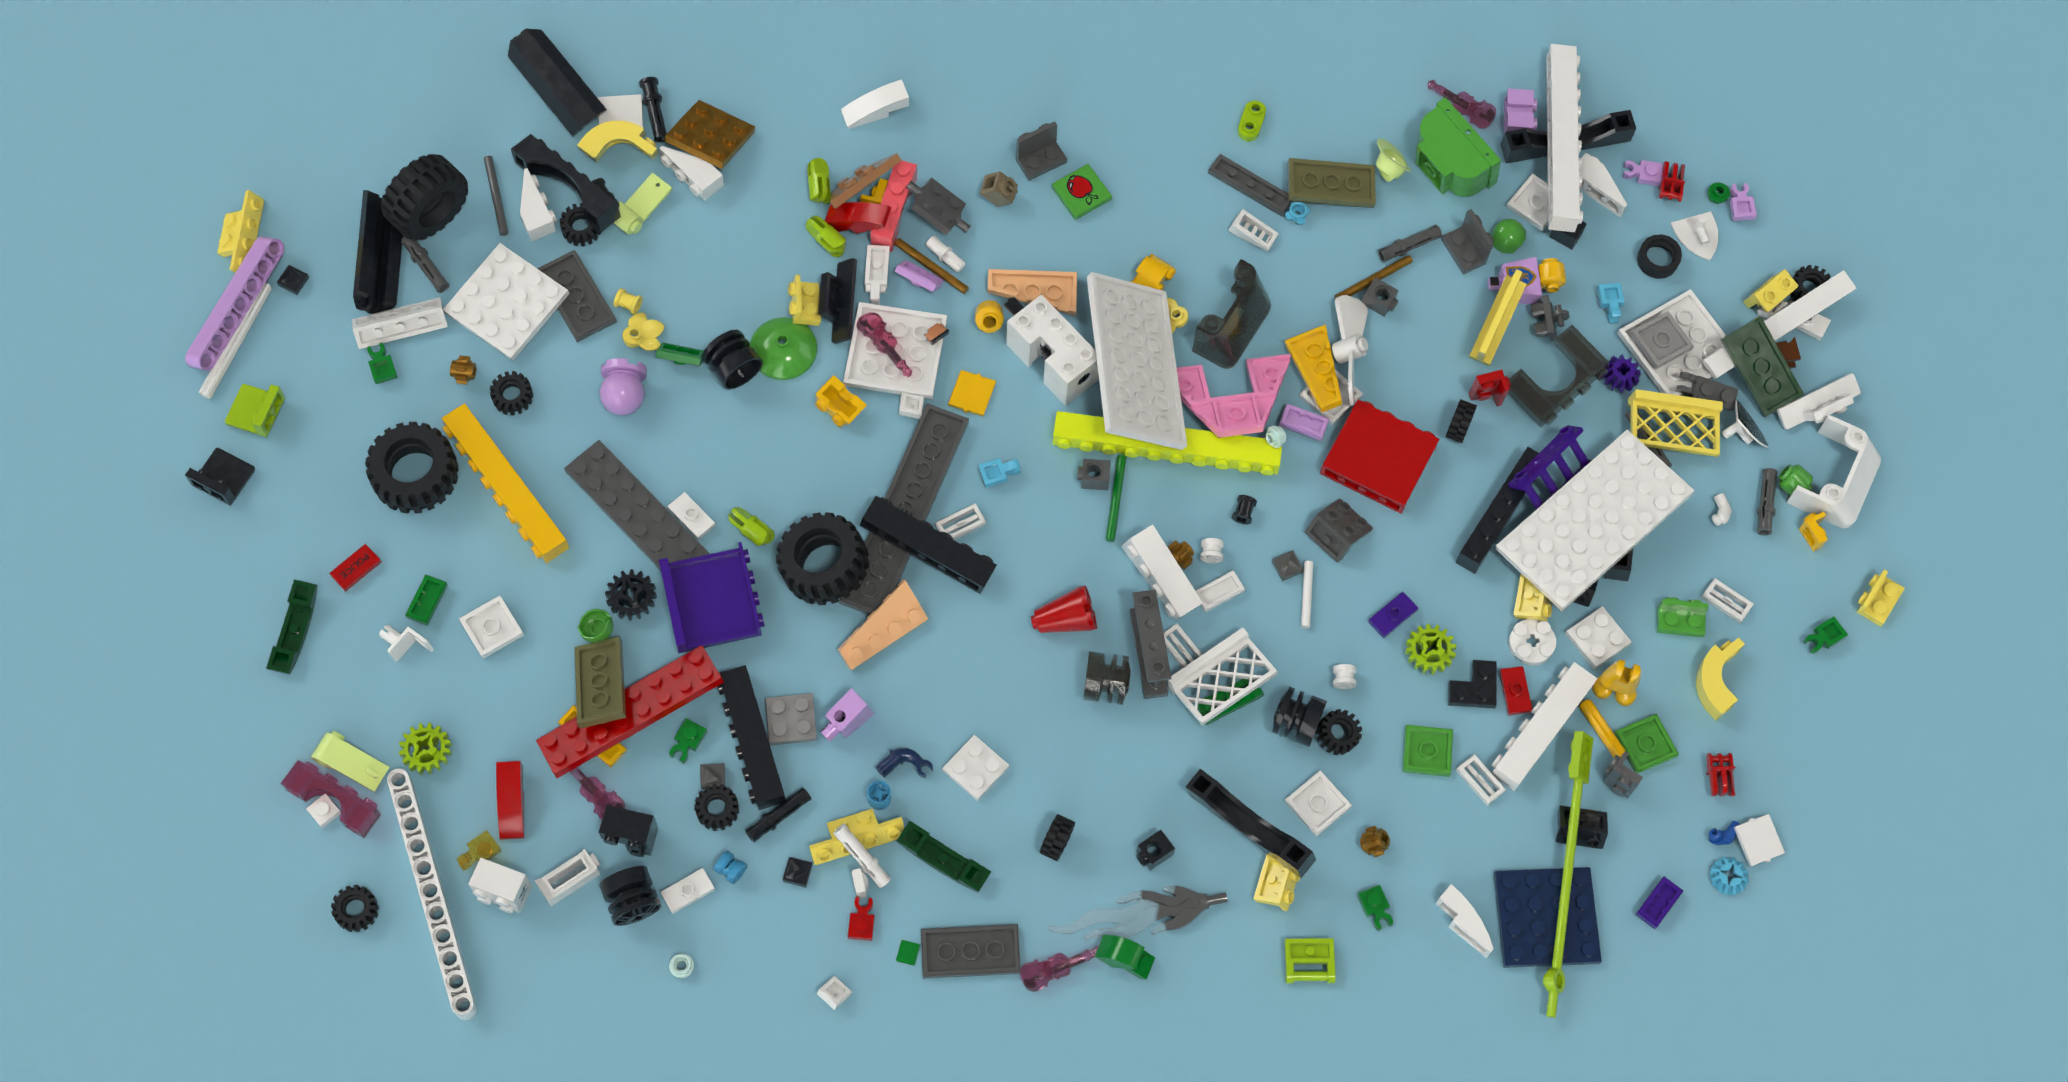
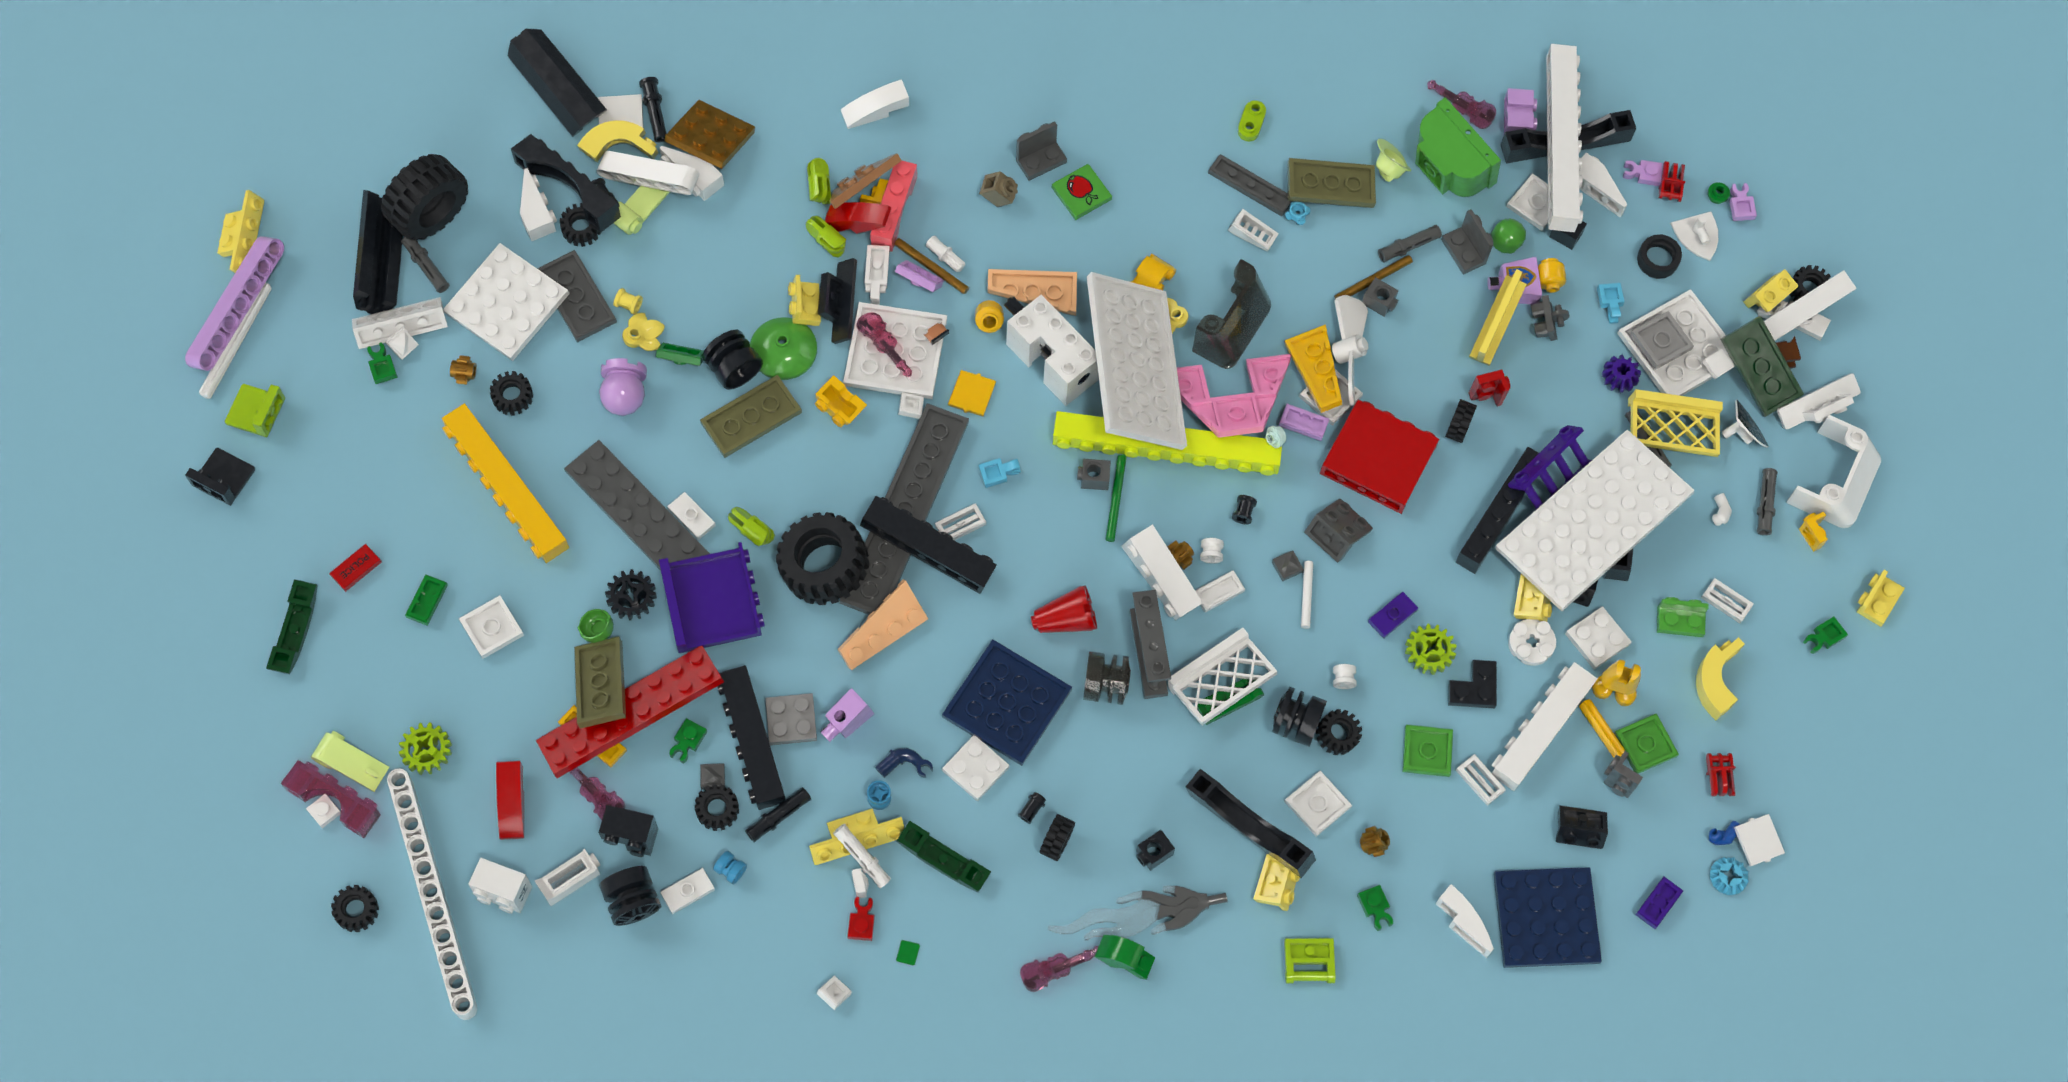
(293, 279): black tile -> none
(402, 343): none -> white tile
(402, 442): black tyre -> none
(402, 642): white bracket -> none
(480, 847): clear yellow plate -> none
(496, 197): dark grey bar -> none
(648, 172): none -> white beam
(681, 958): light aqua plate -> none
(751, 416): none -> olive plate
(797, 872): black tile -> none
(938, 206): dark grey plate -> none
(970, 951): dark grey tile -> none
(1007, 702): none -> dark blue plate
(1032, 807): none -> black pin
(1176, 628): white tile -> none
(1515, 690): red plate -> none
(1544, 404): clear smoke arch -> none
(1579, 772): lime bar -> none
(1708, 389): dark grey hinge -> none
(1795, 476): bright green head -> none

